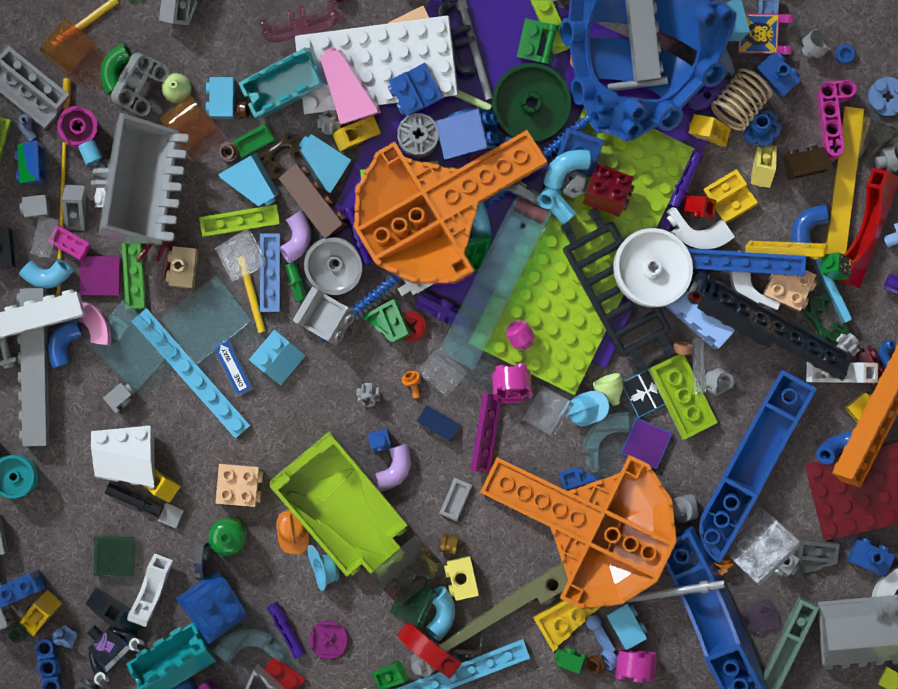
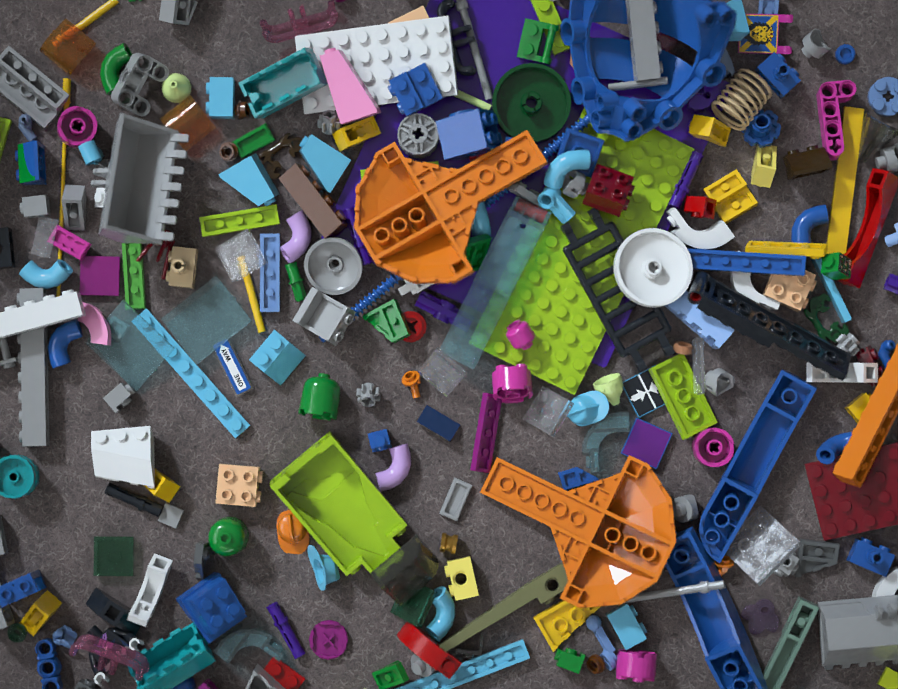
(111, 651): none -> clear pink piece
(320, 398): none -> green cylinder
(724, 447): none -> dark pink brick

